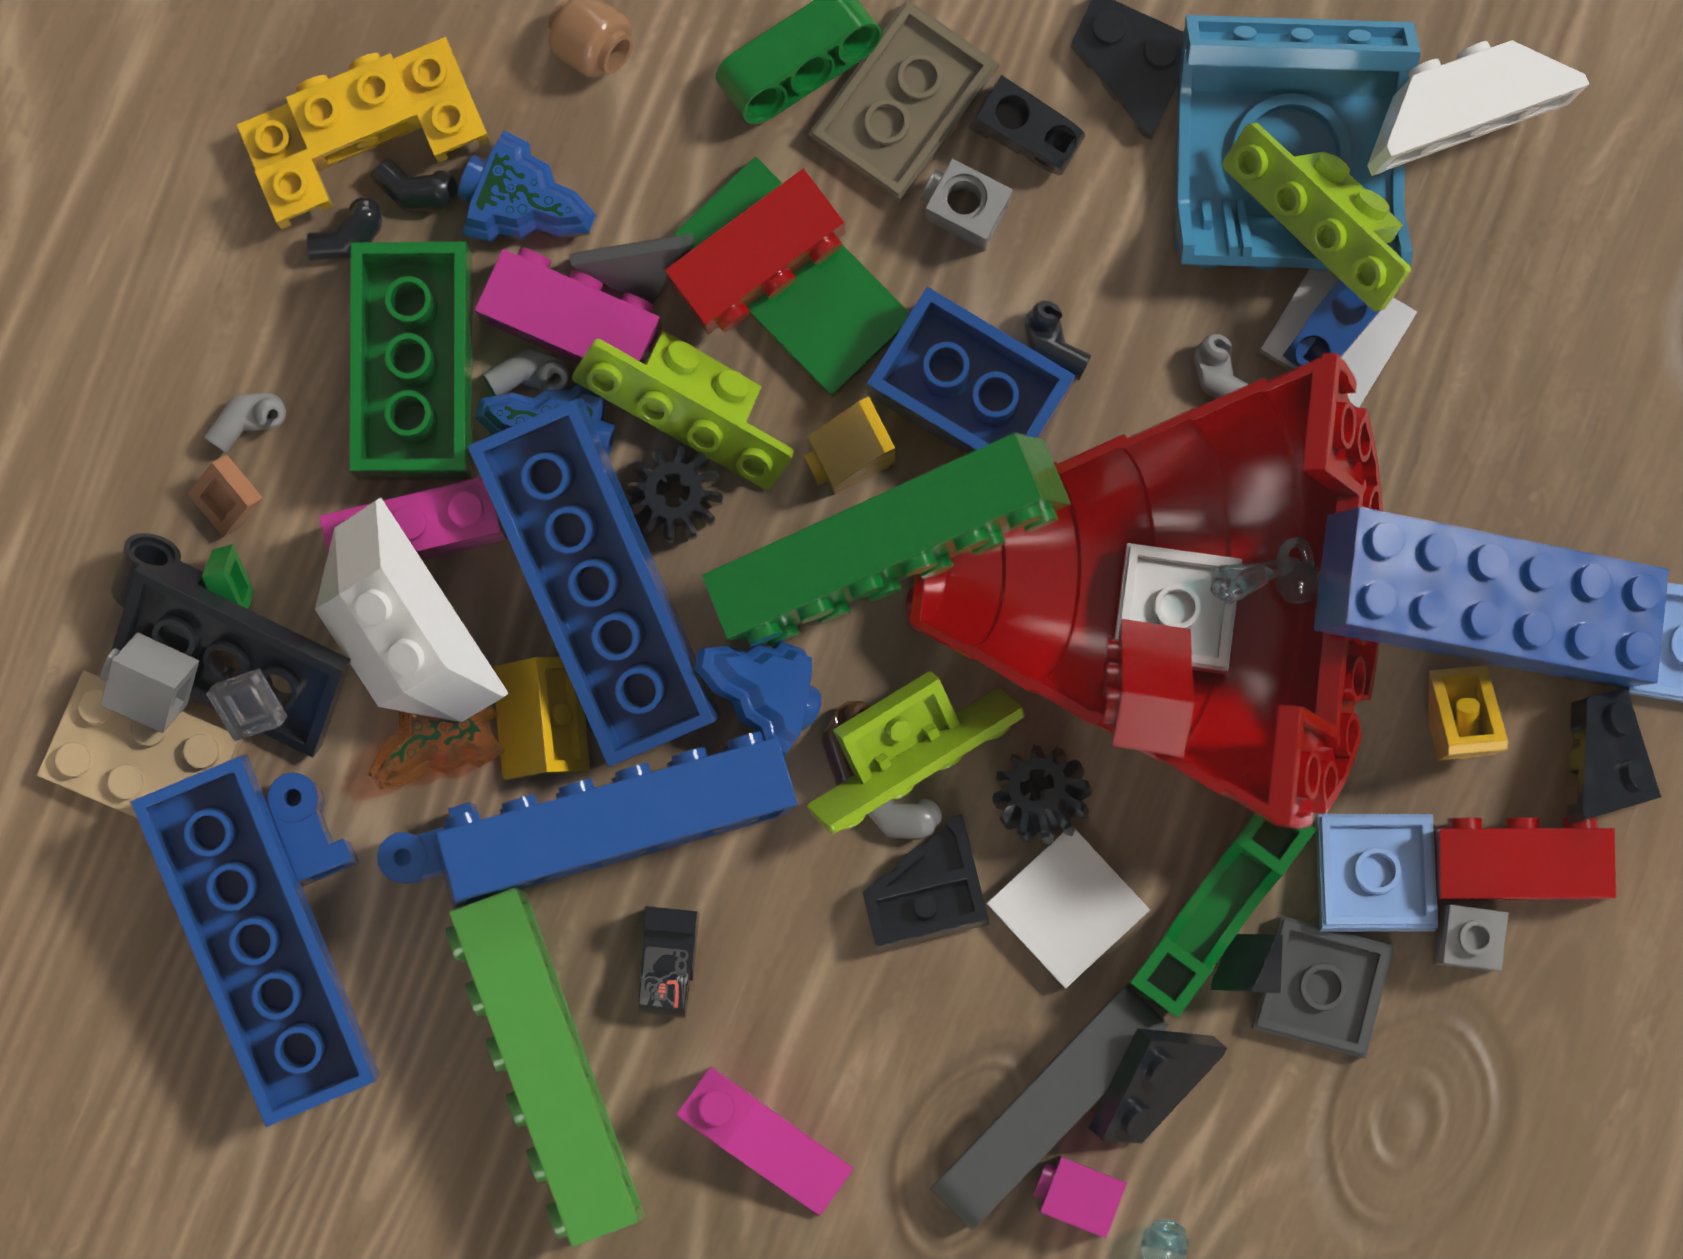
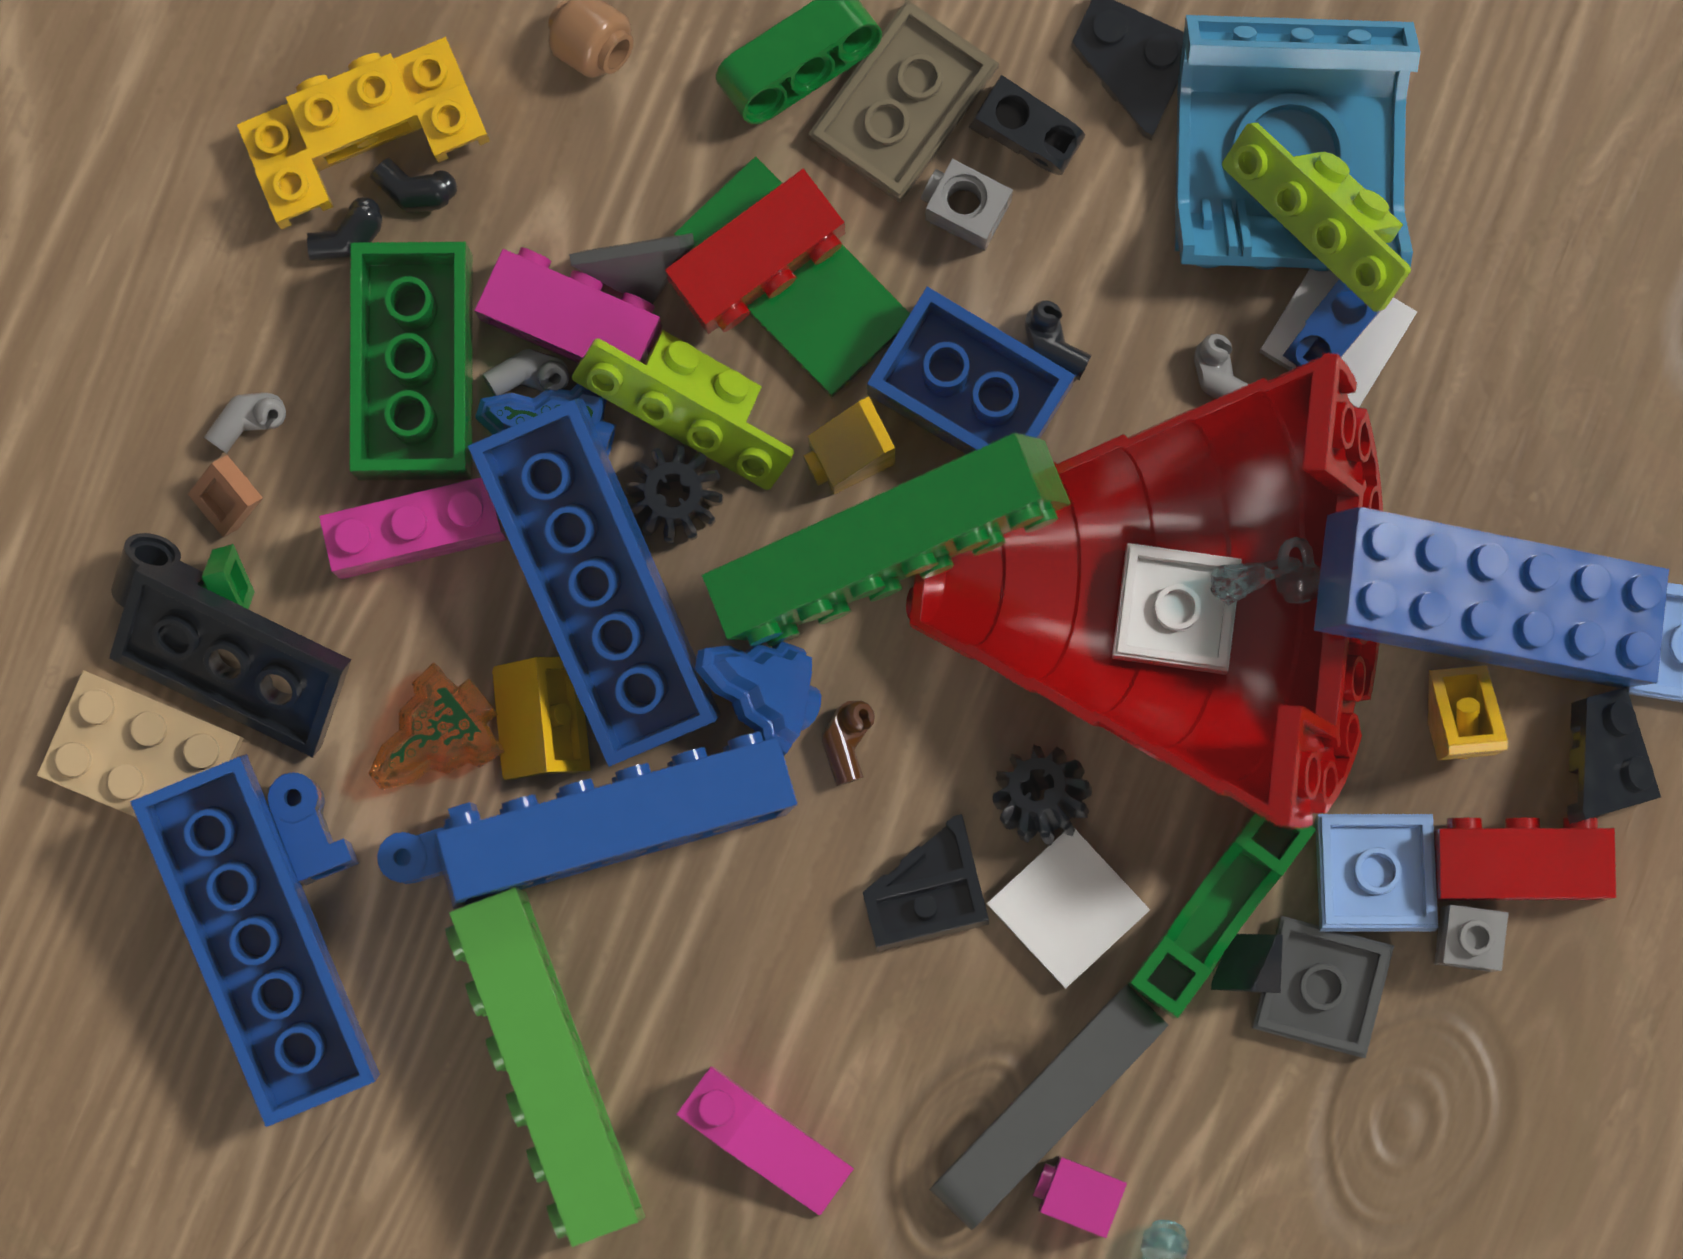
(148, 682): light grey brick -> none
(246, 705): clear tile -> none
(400, 623): white wedge -> none
(517, 196): blue rock -> none
(667, 961): black leg -> none
(906, 742): lime bracket -> none
(907, 820): light grey arm -> none
(1149, 687): red brick -> none
(1152, 1081): black wing -> none
(1469, 99): white wedge -> none

